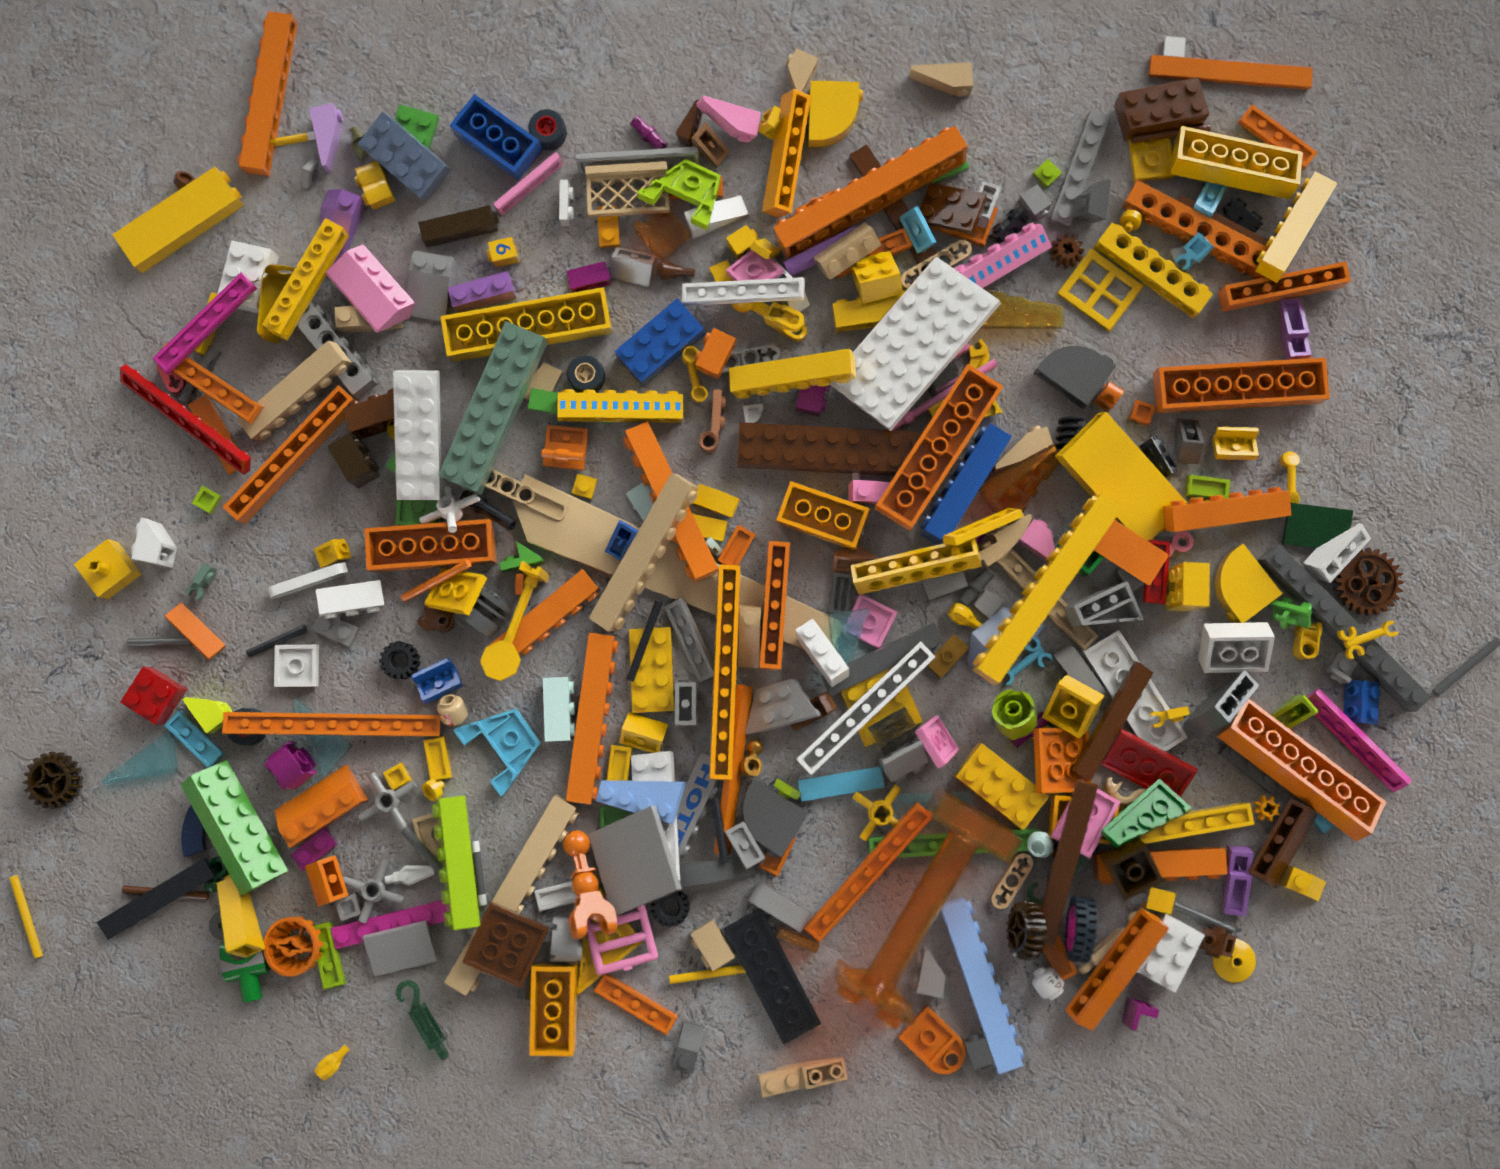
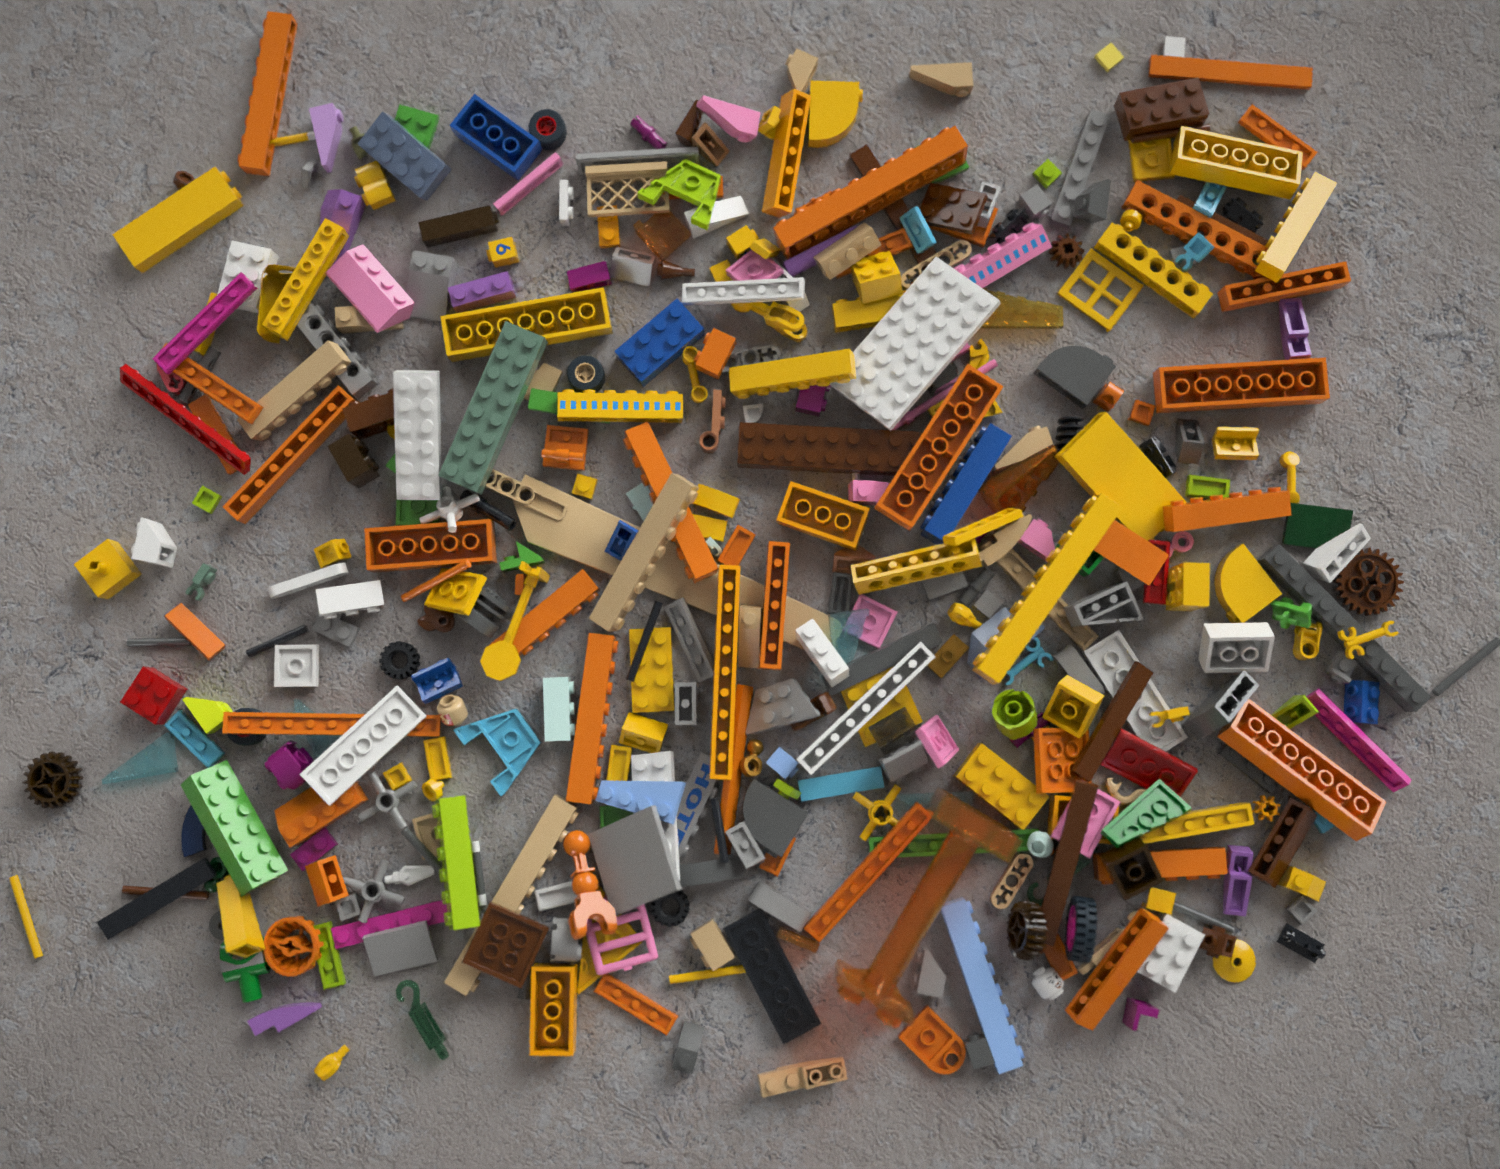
(282, 1016): none -> medium lavender slope
(363, 745): none -> white plate
(783, 763): none -> light blue brick
(1109, 57): none -> light yellow tile
(1301, 909): none -> light grey tile
(1301, 943): none -> black hinge

